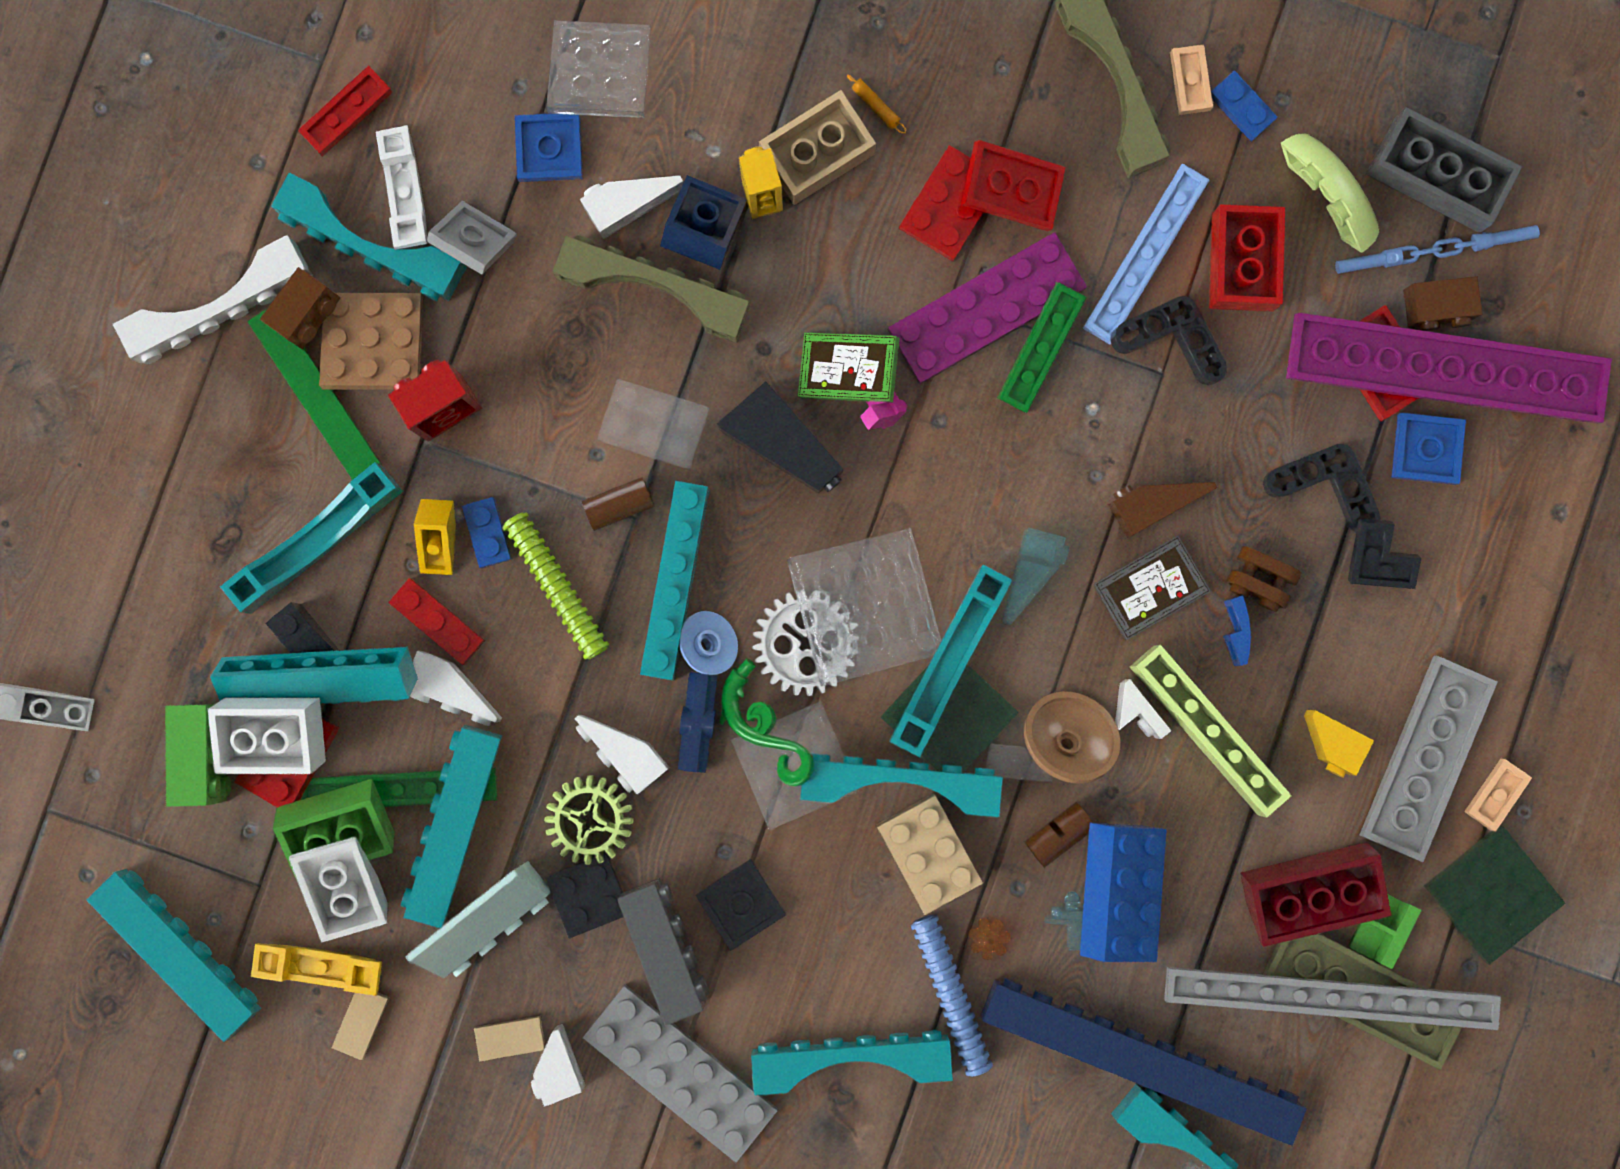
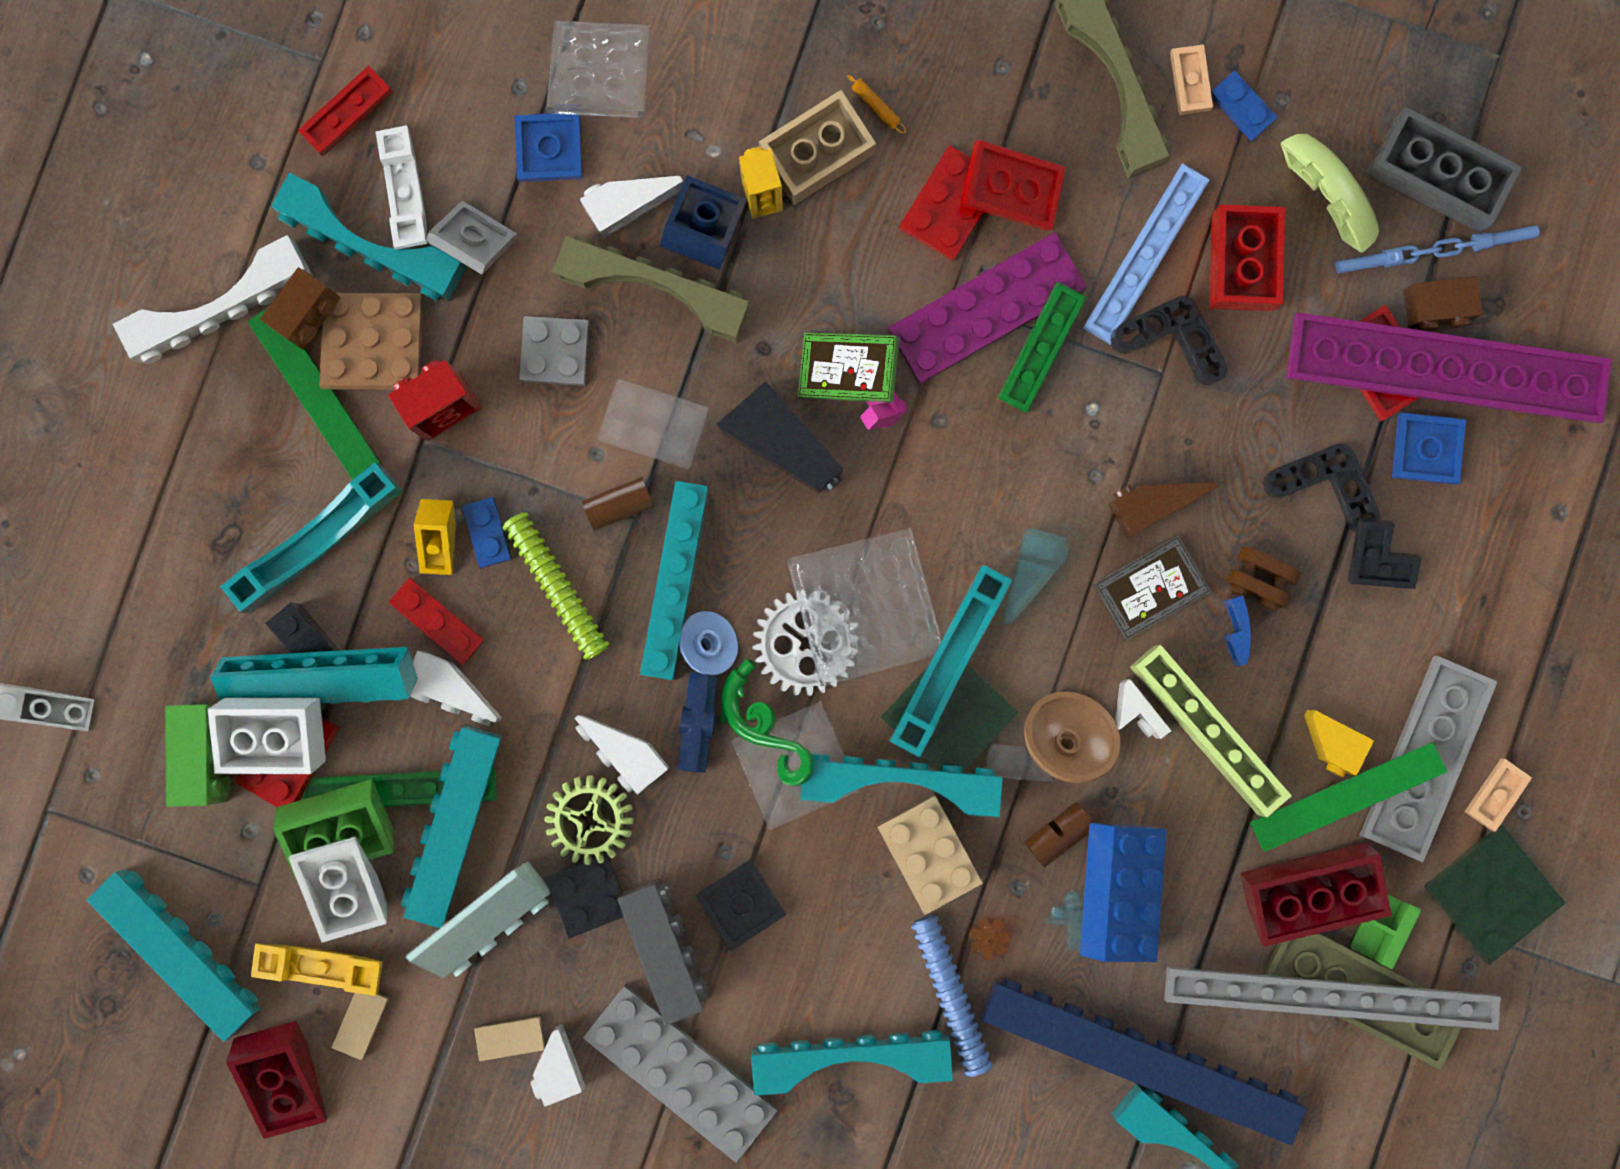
(277, 1079): none -> dark red slope
(554, 351): none -> light grey plate
(1348, 797): none -> green tile

